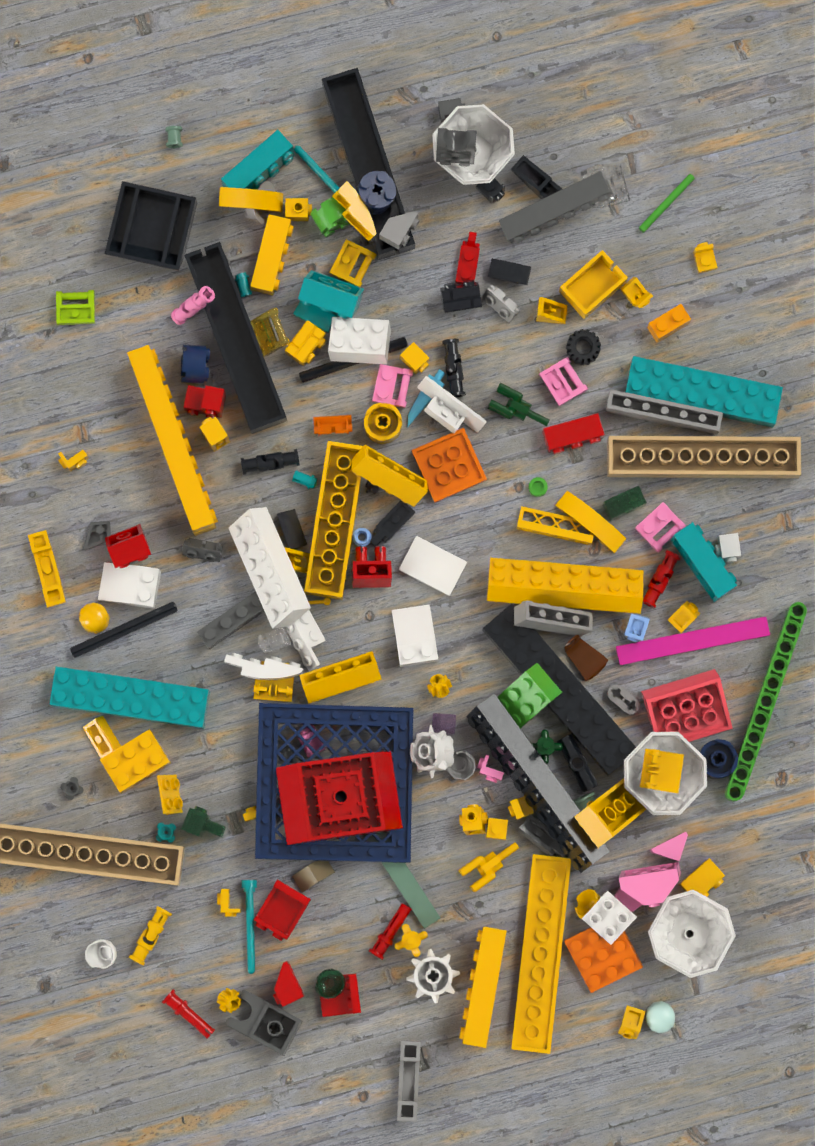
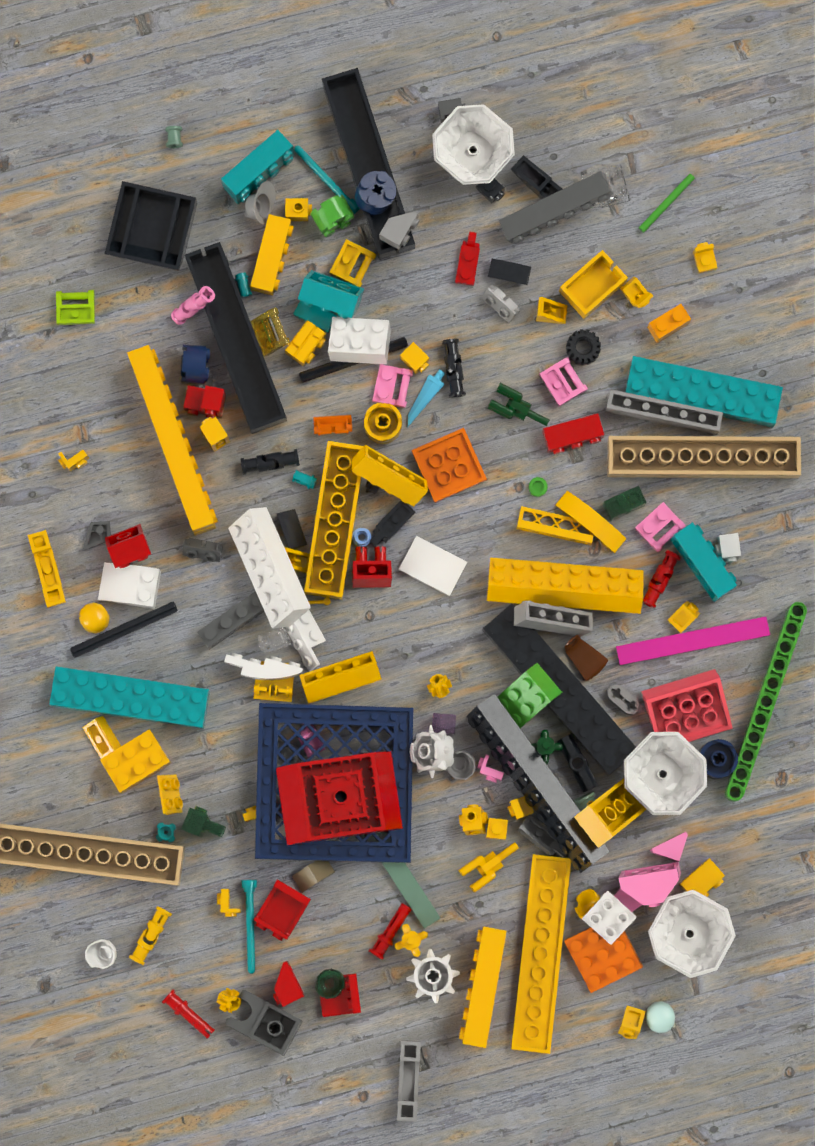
(72, 783): dark grey plate -> none
(251, 199): yellow slope -> none
(356, 211): yellow slope -> none
(415, 635): white slope -> none
(448, 409): white bracket -> none
(456, 147): dark grey brick -> none
(460, 296): black brick -> none
(636, 627): light blue bracket -> none
(661, 770): yellow hinge -> none

